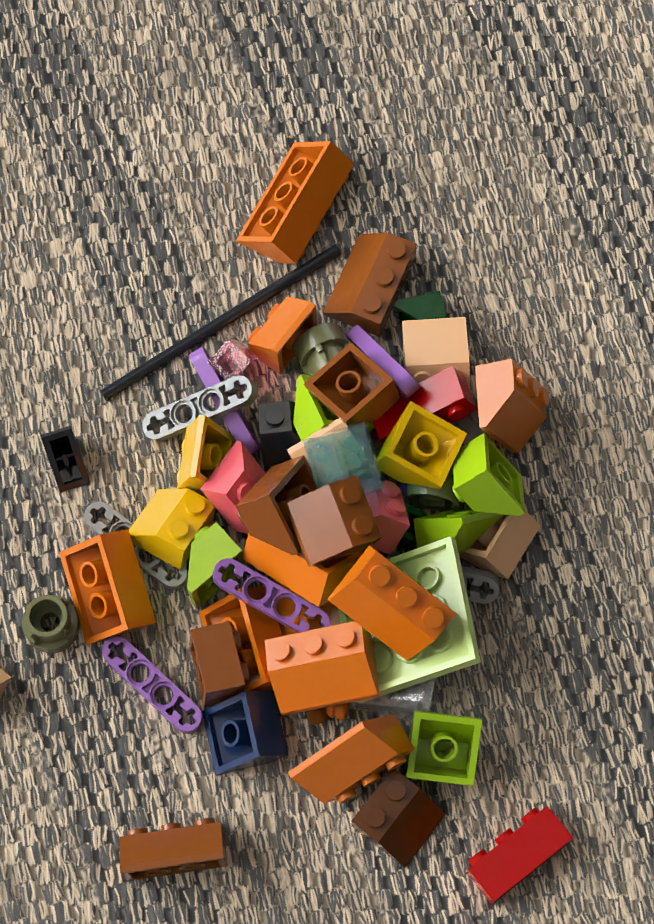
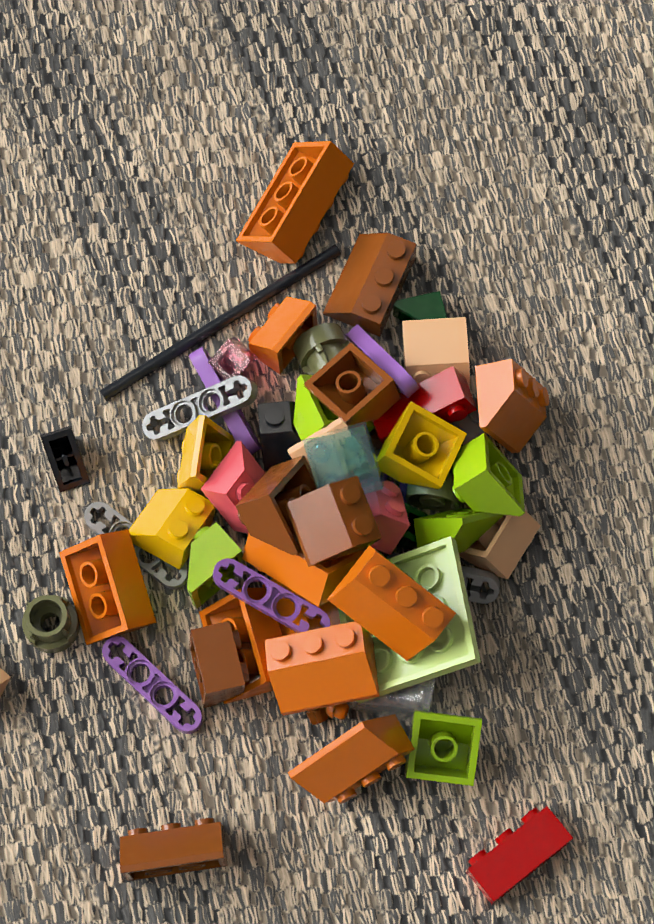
(244, 731): dark blue slope -> none
(398, 818): reddish brown slope -> none

